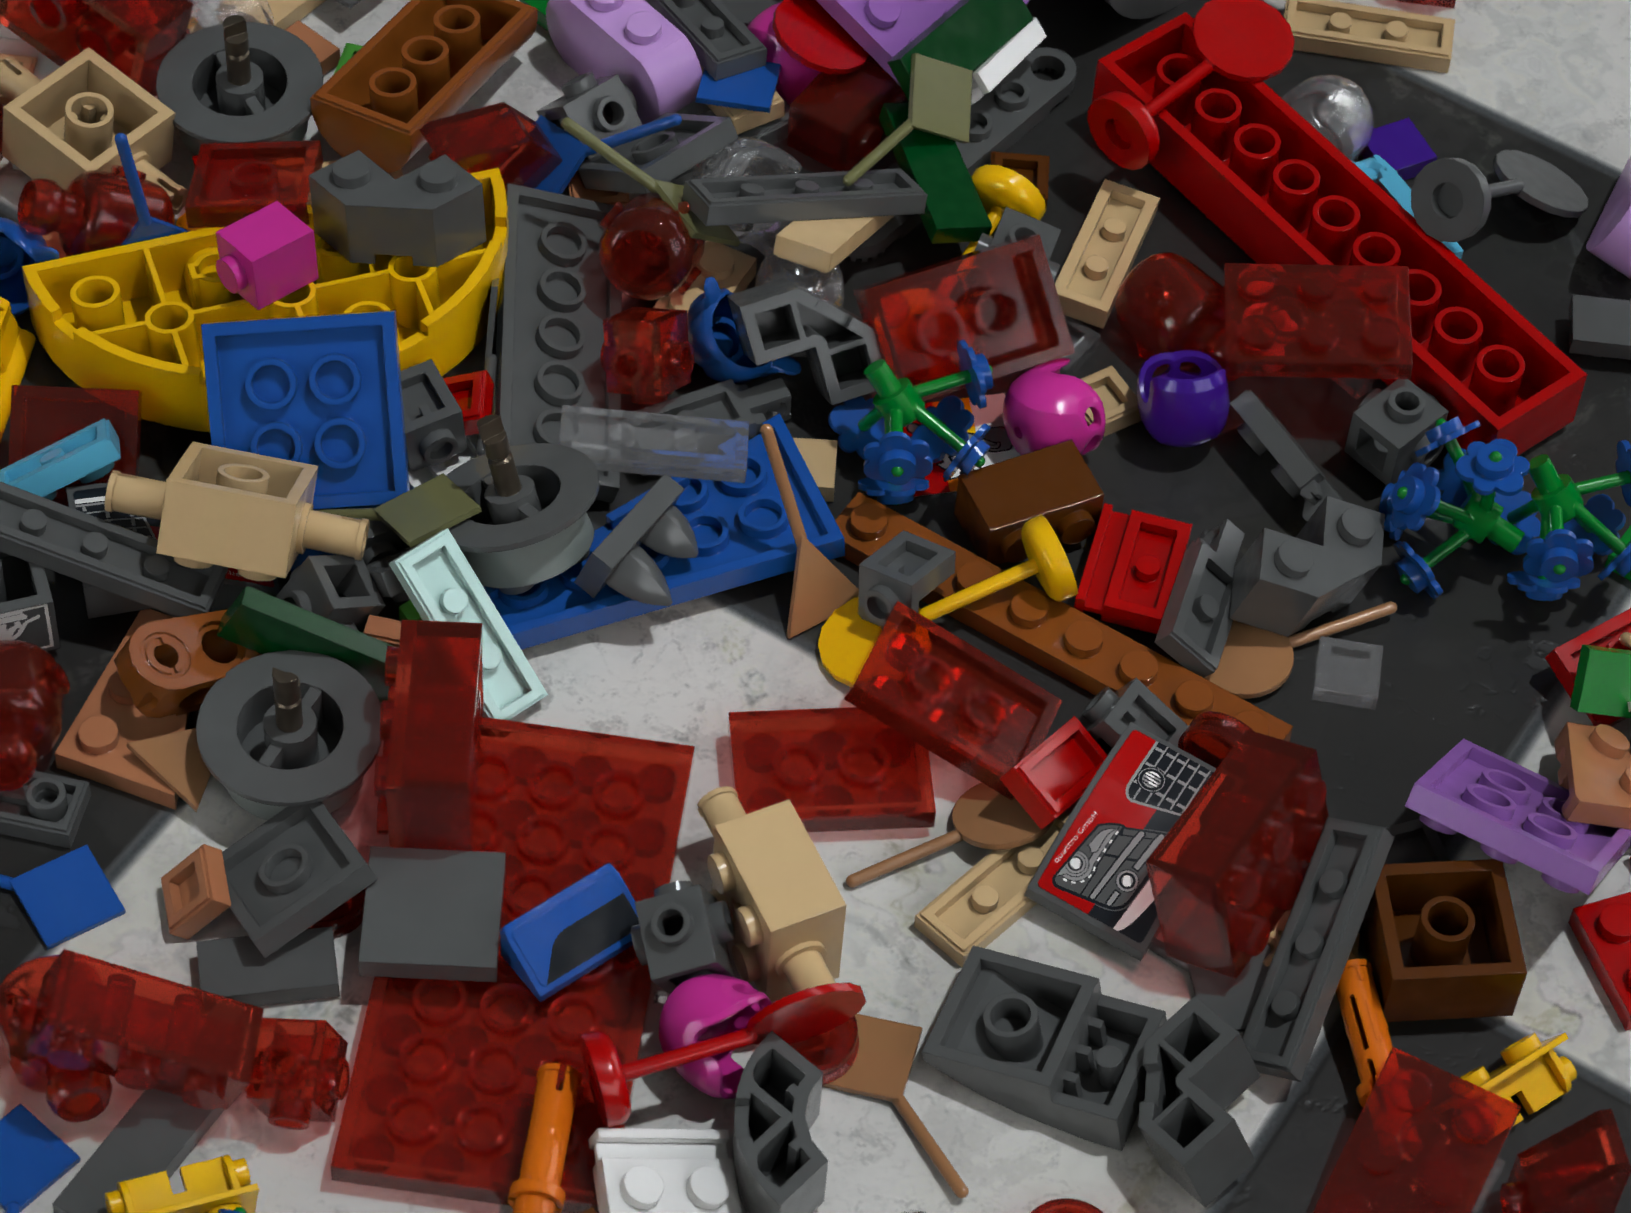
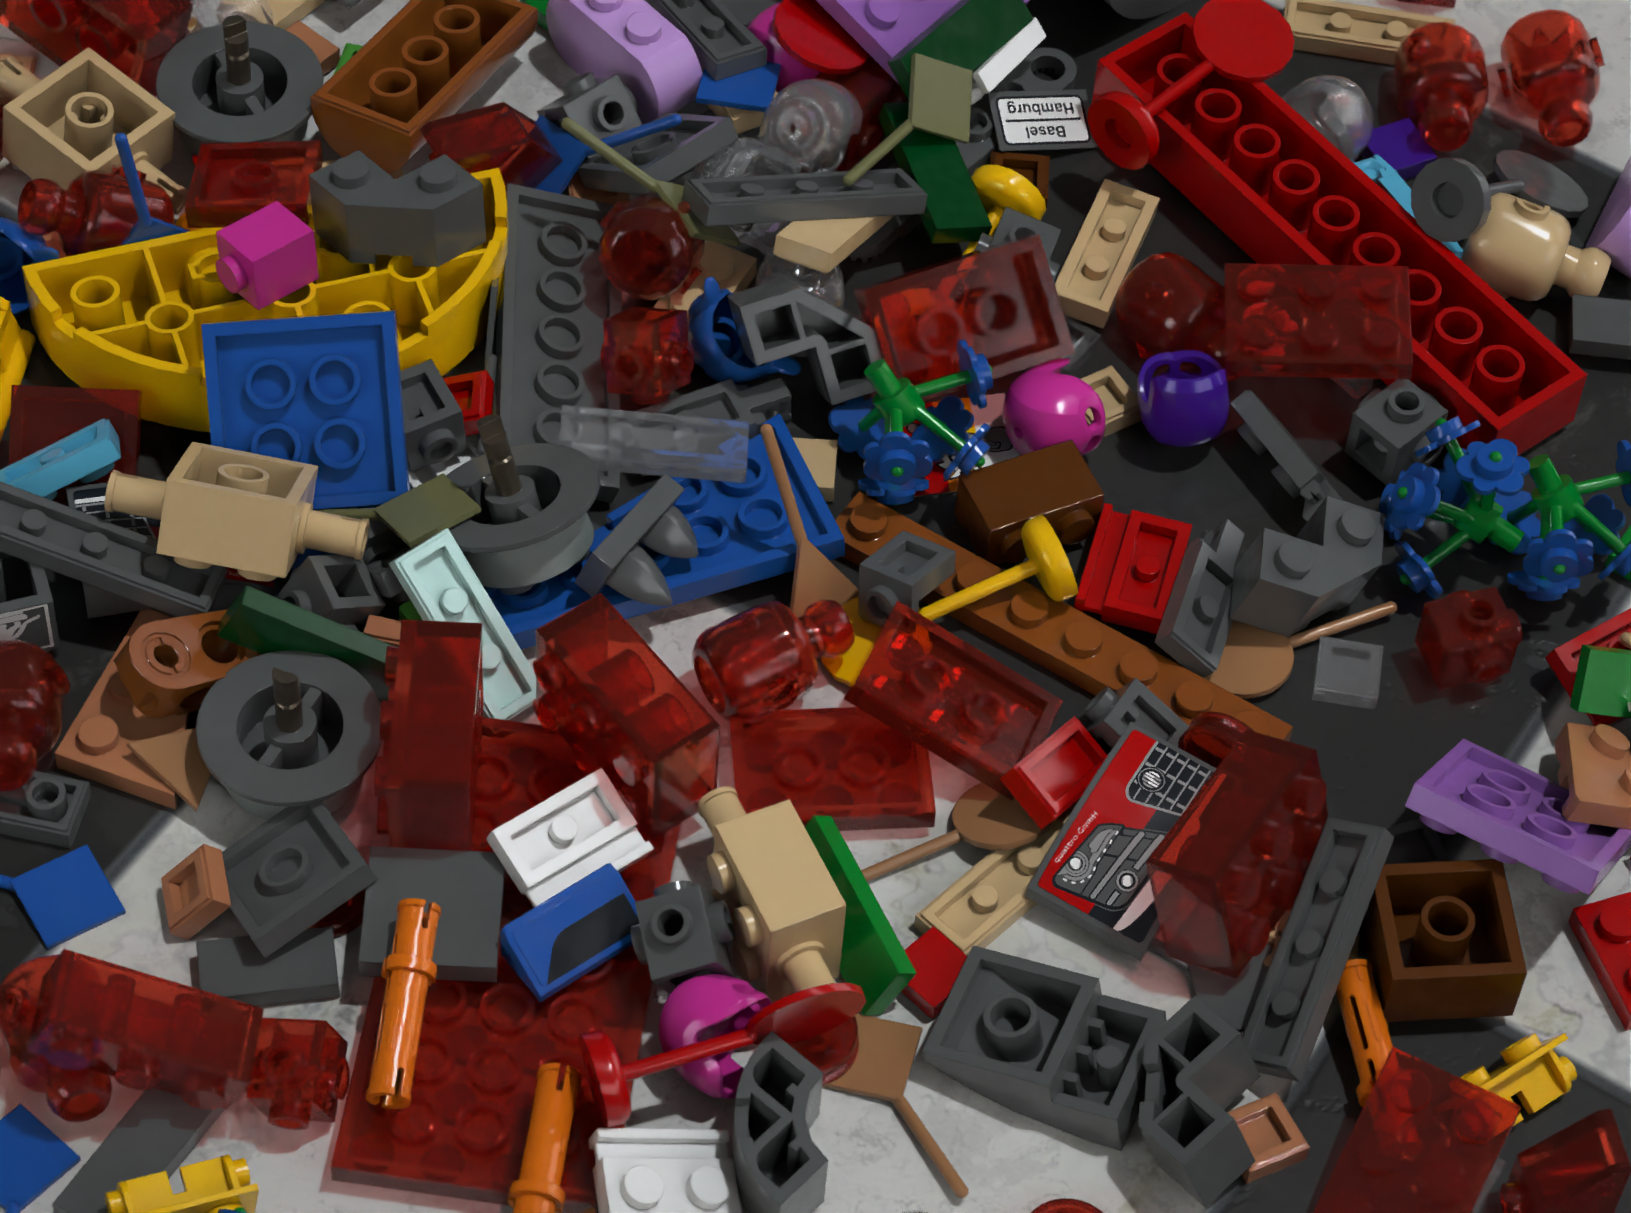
(407, 977): none -> orange pin
(569, 838): none -> white plate
(625, 714): none -> clear red brick
(768, 656): none -> clear red piece
(823, 120): none -> clear helmet
(870, 946): none -> green tile
(937, 968): none -> red tile
(1041, 119): none -> sticker
(1270, 1136): none -> nougat tile
(1442, 83): none -> clear red piece
(1468, 637): none -> clear red brick
(1528, 251): none -> tan piece
(1552, 73): none -> clear red piece

